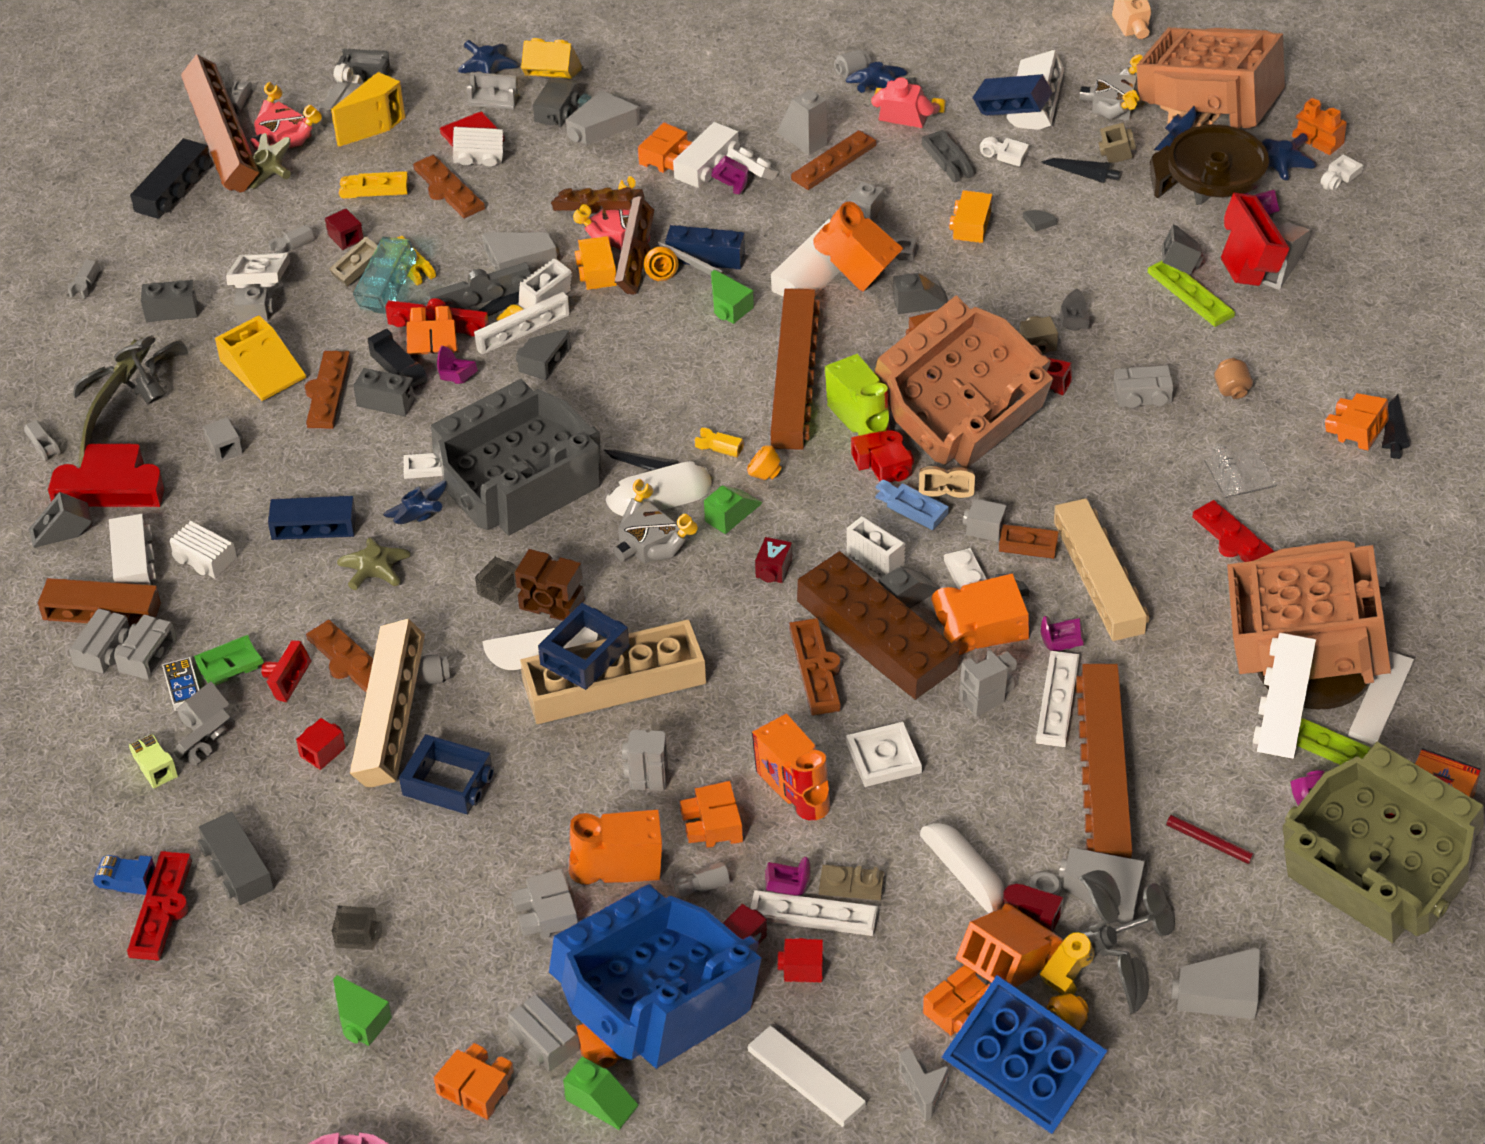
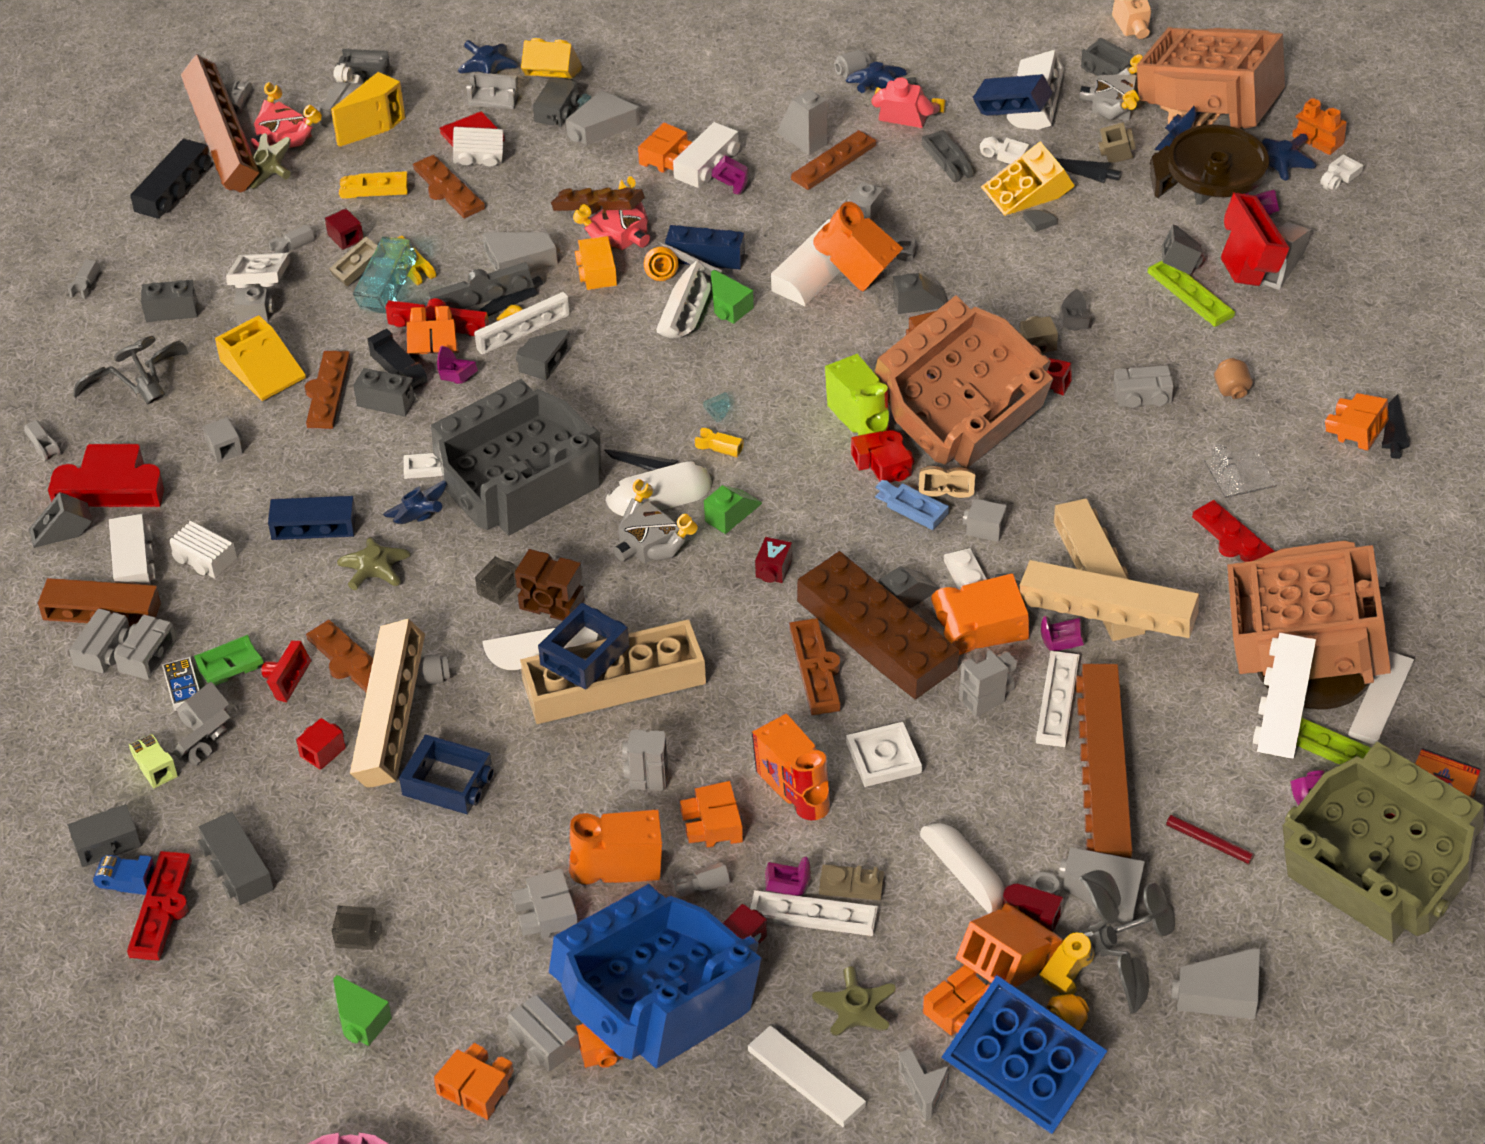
(103, 835): none -> dark grey hinge
(122, 373): olive plant -> none
(544, 284): white brick -> none
(598, 1093): bright green slope -> none
(634, 246): reddish brown hinge -> none
(685, 303): none -> white brick
(717, 406): none -> clear light blue tile
(758, 166): white plate -> none
(765, 463): light orange cone -> none
(793, 369): dark orange brick -> none
(801, 960): red brick -> none
(855, 1004): none -> olive animal
(875, 546): white brick -> none
(971, 216): light orange brick -> none
(1028, 181): none -> yellow slope
(1028, 541): dark orange plate -> none
(1105, 58): none -> dark grey hinge
(1109, 599): none -> tan brick

